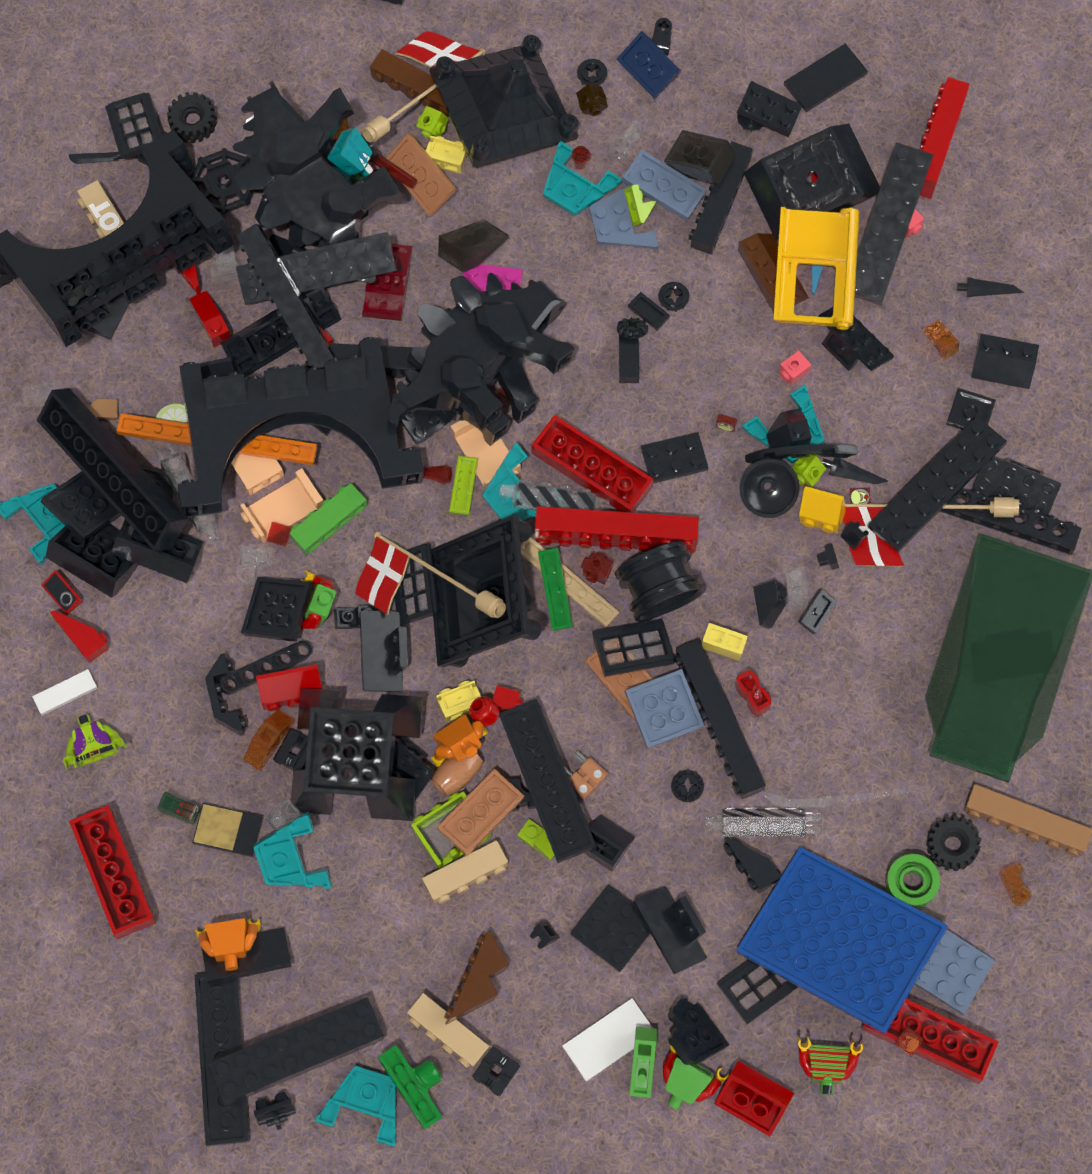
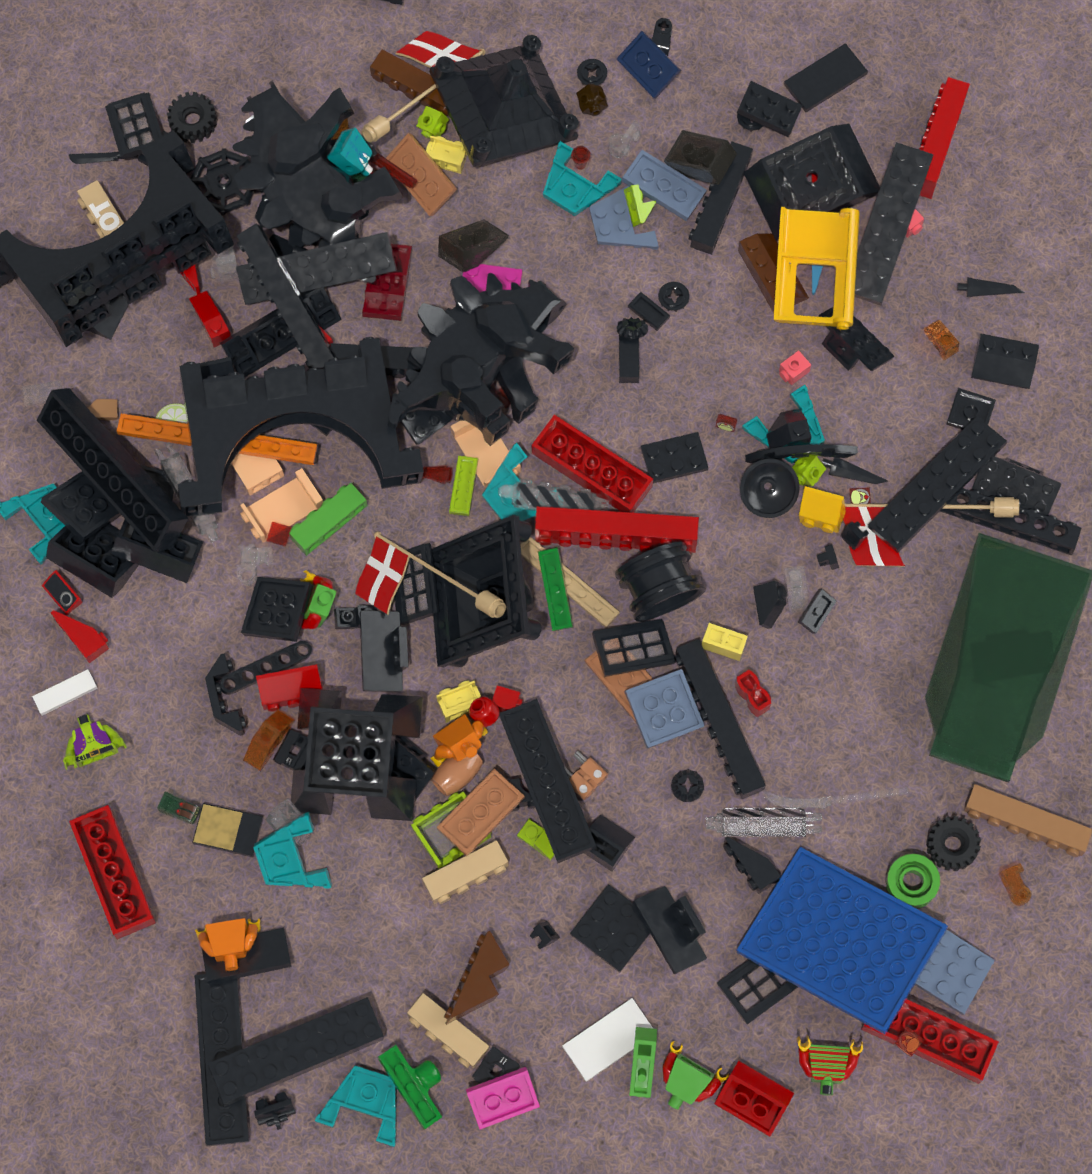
(502, 1098): none -> dark pink plate
(597, 568): clear red brick -> none
(694, 1033): black plate -> none

